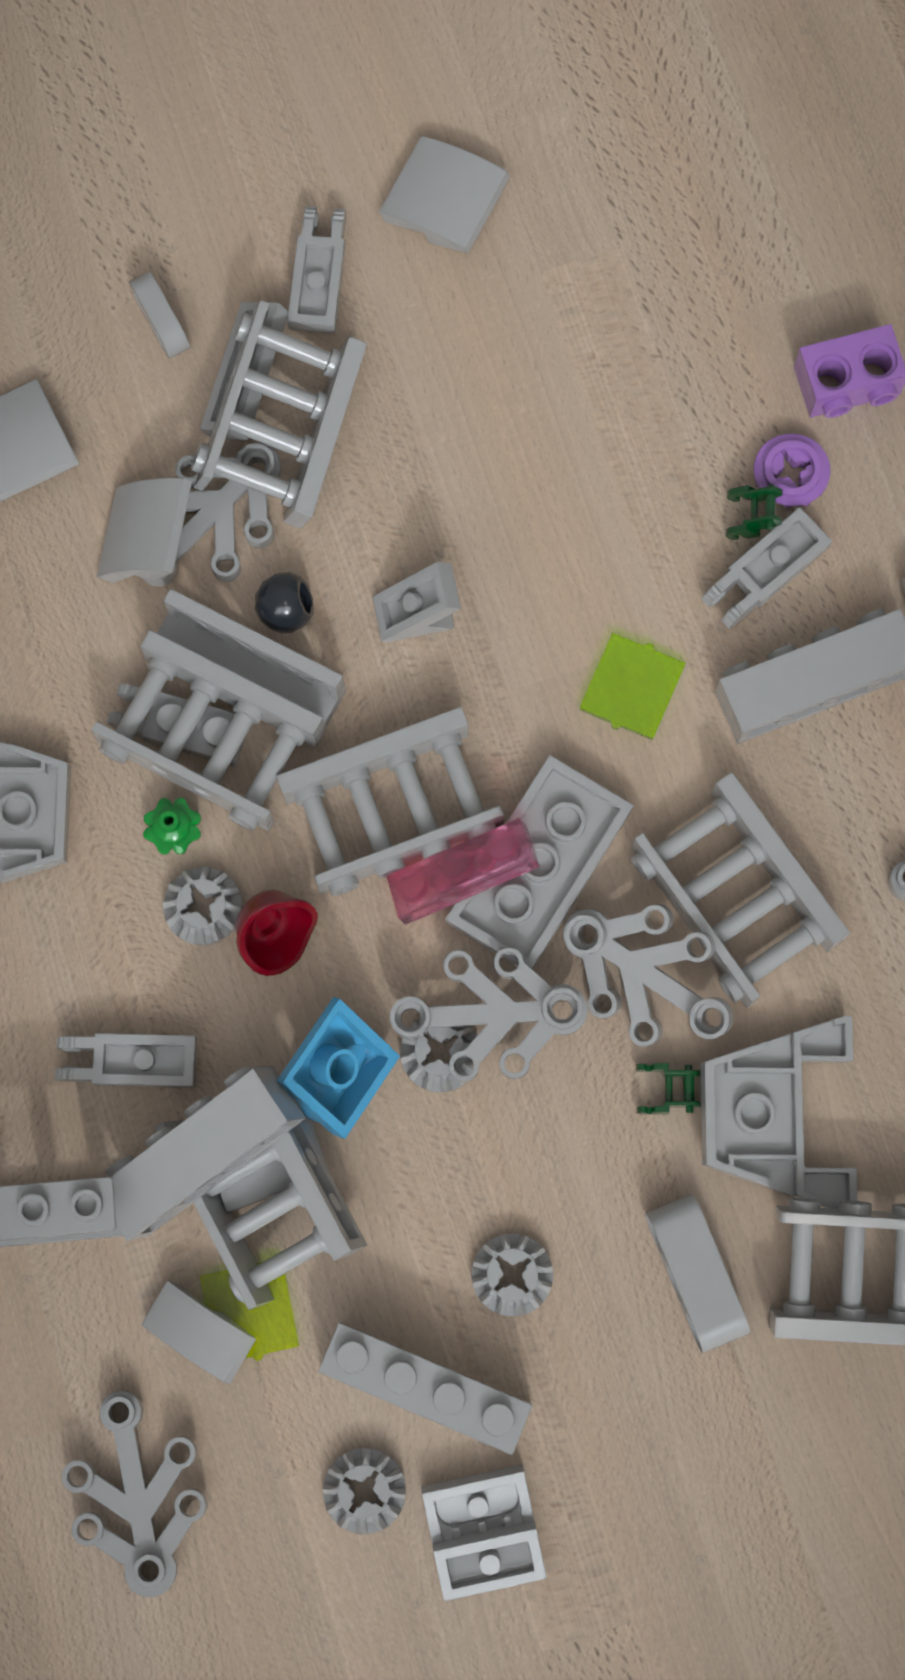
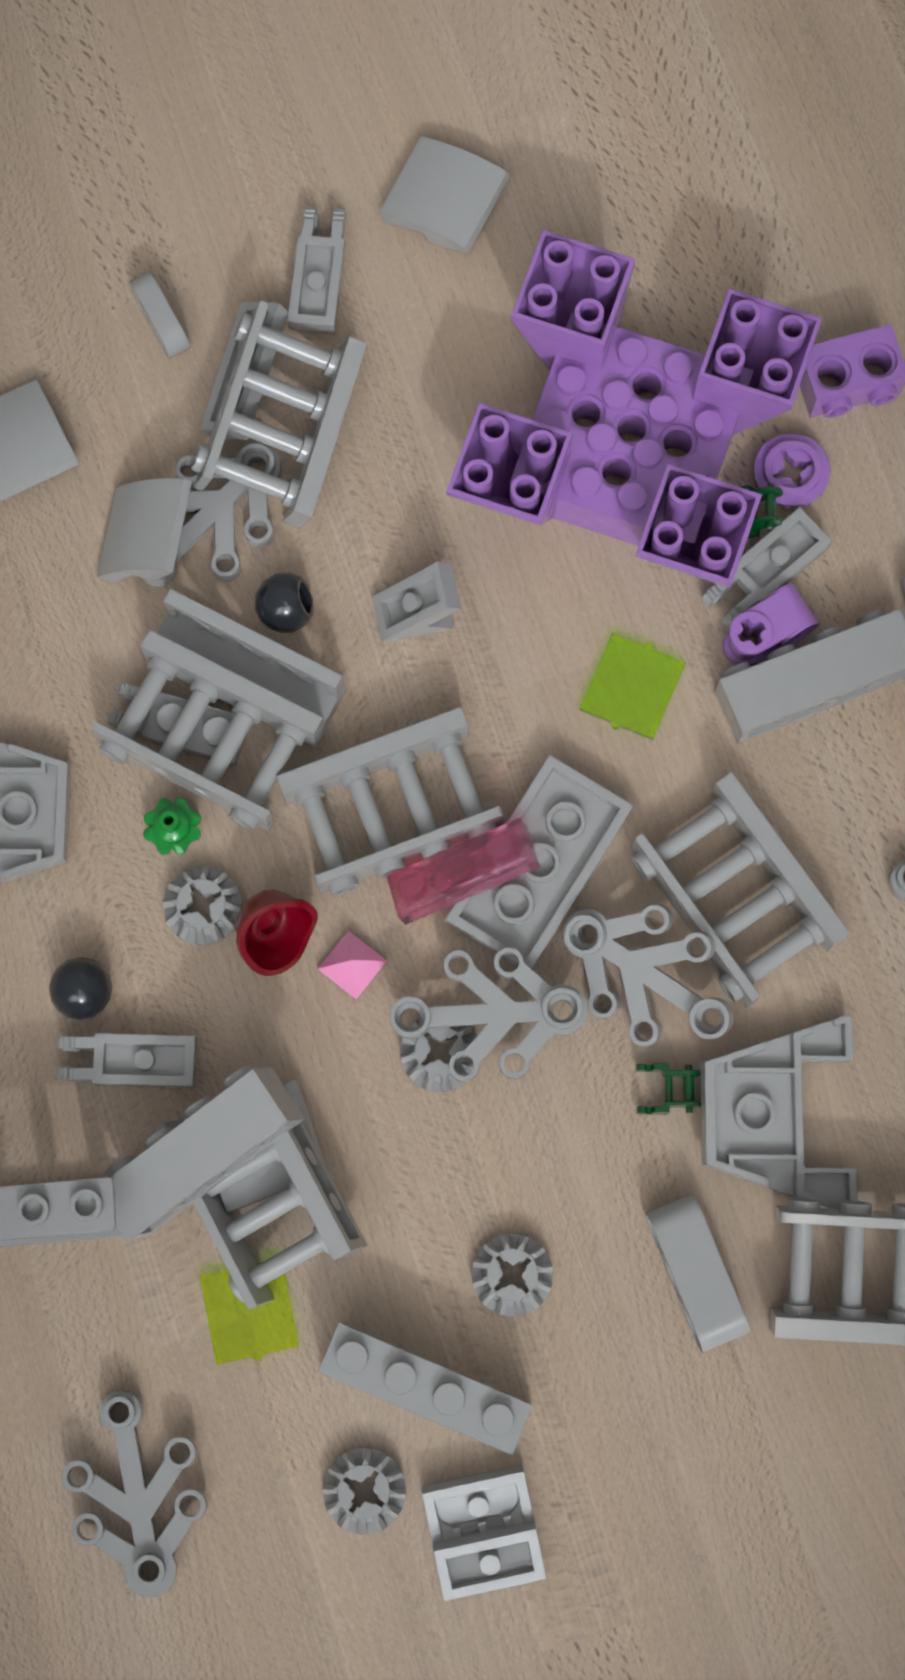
(80, 988): none -> black piece
(198, 1332): light grey slope -> none
(338, 1069): dark azure slope -> none
(352, 965): none -> bright pink slope
(558, 469): none -> medium lavender slope
(774, 622): none -> medium lavender piece

